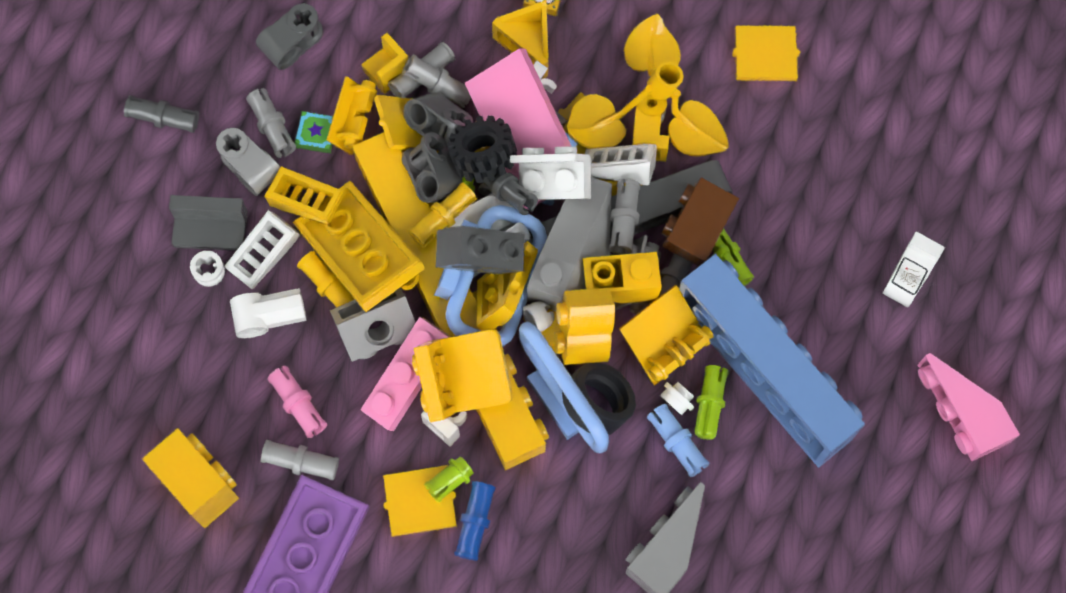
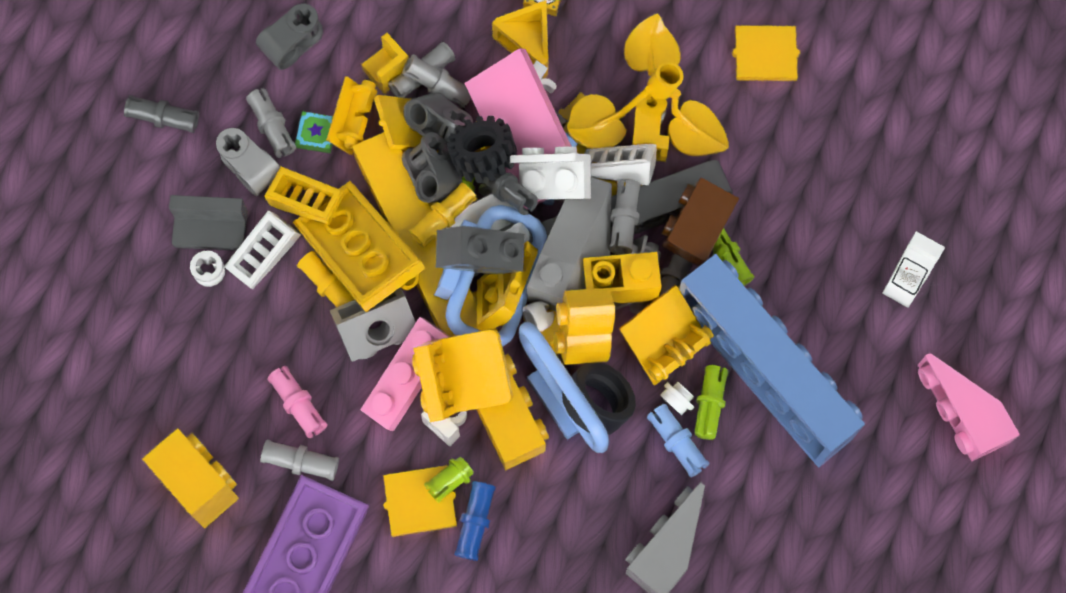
(257, 313): white piece -> none

